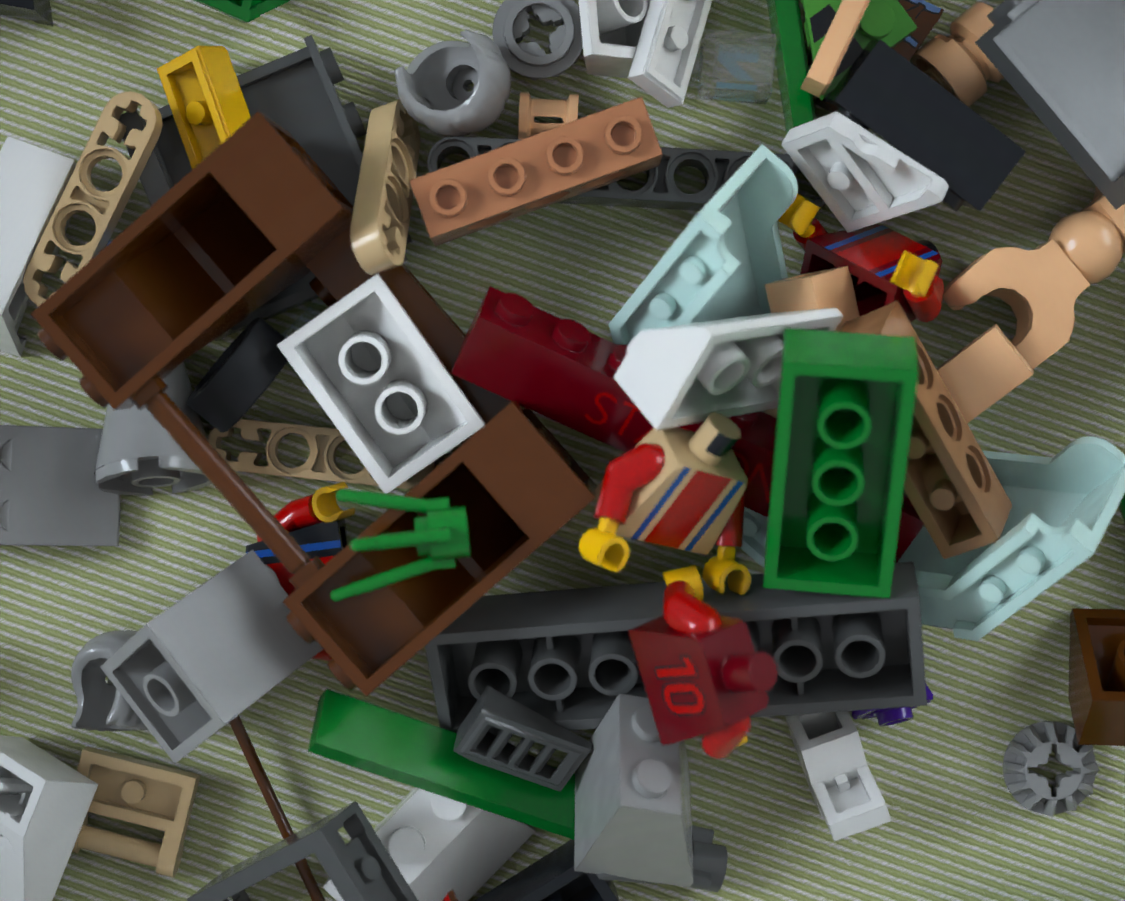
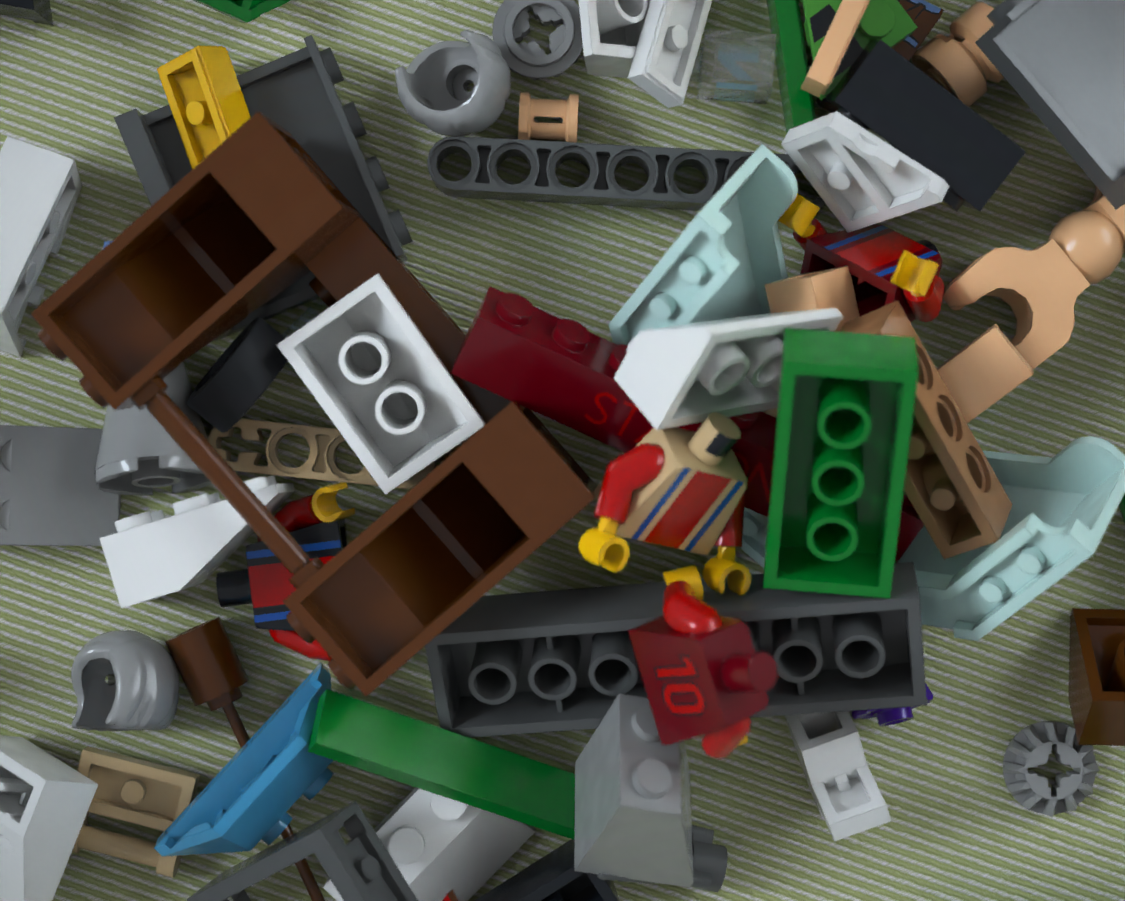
(82, 195): tan beam -> none
(169, 554): none -> white slope
(209, 656): light grey slope -> none
(258, 784): none -> dark azure wedge
(384, 189): tan beam -> none
(438, 534): green plant -> none
(512, 718): dark grey slope -> none
(537, 171): nougat brick -> none

